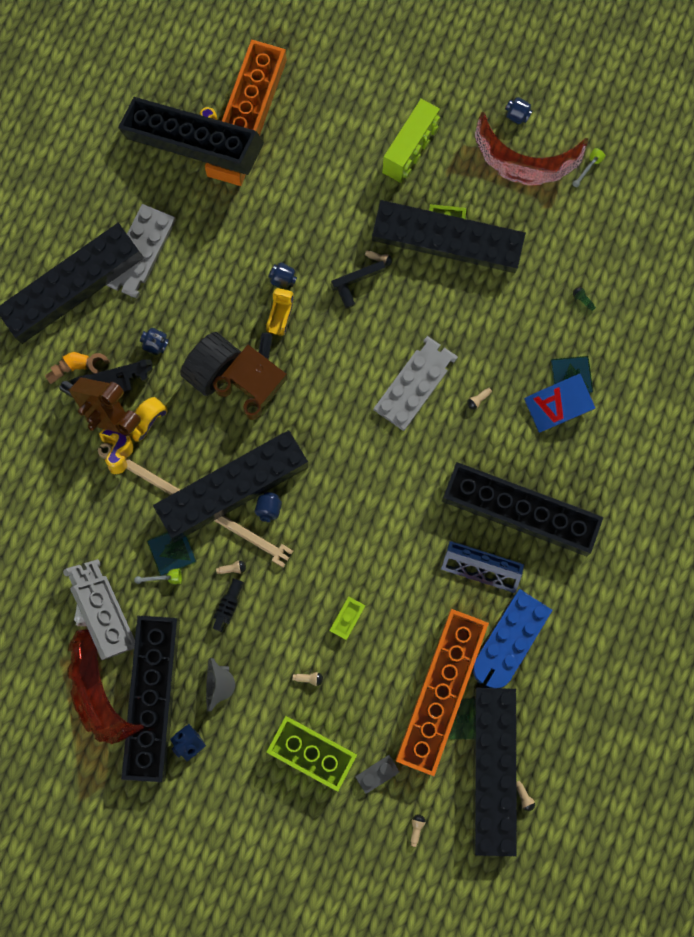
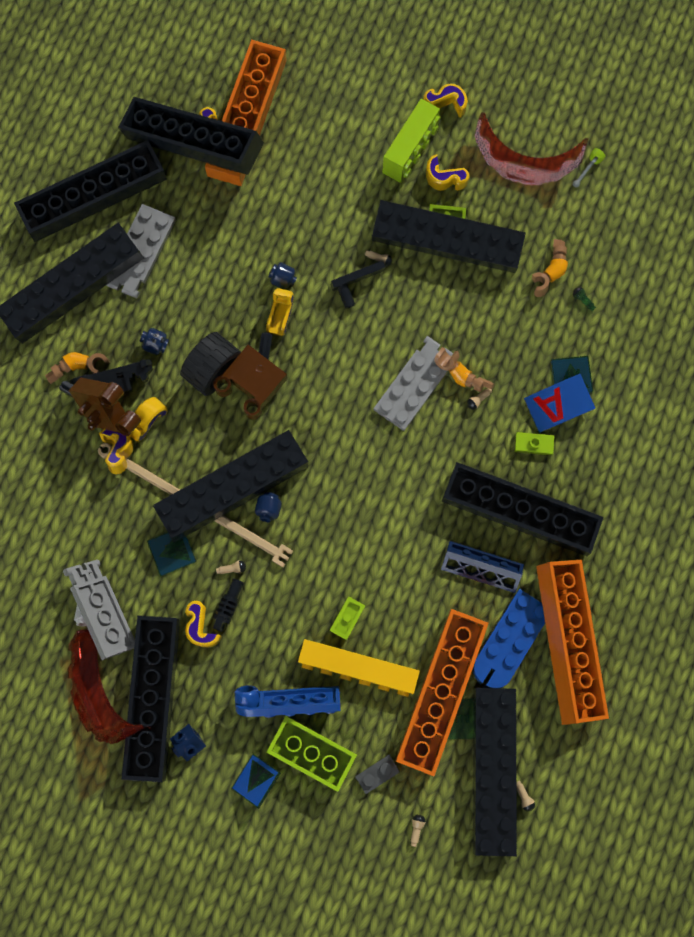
(90, 191): none -> black brick
(173, 576): hinge -> none
(195, 626): none -> yellow animal
(219, 684): dark grey hat -> none
(256, 780): none -> piece
(287, 702): none -> blue plate
(314, 679): tan piece -> none
(359, 667): none -> yellow brick
(444, 179): none -> yellow animal
(446, 95): none -> yellow animal
(459, 372): none -> medium nougat piece
(518, 110): dark blue head -> none
(534, 443): none -> lime plate
(554, 271): none -> medium nougat piece
(572, 642): none -> orange brick

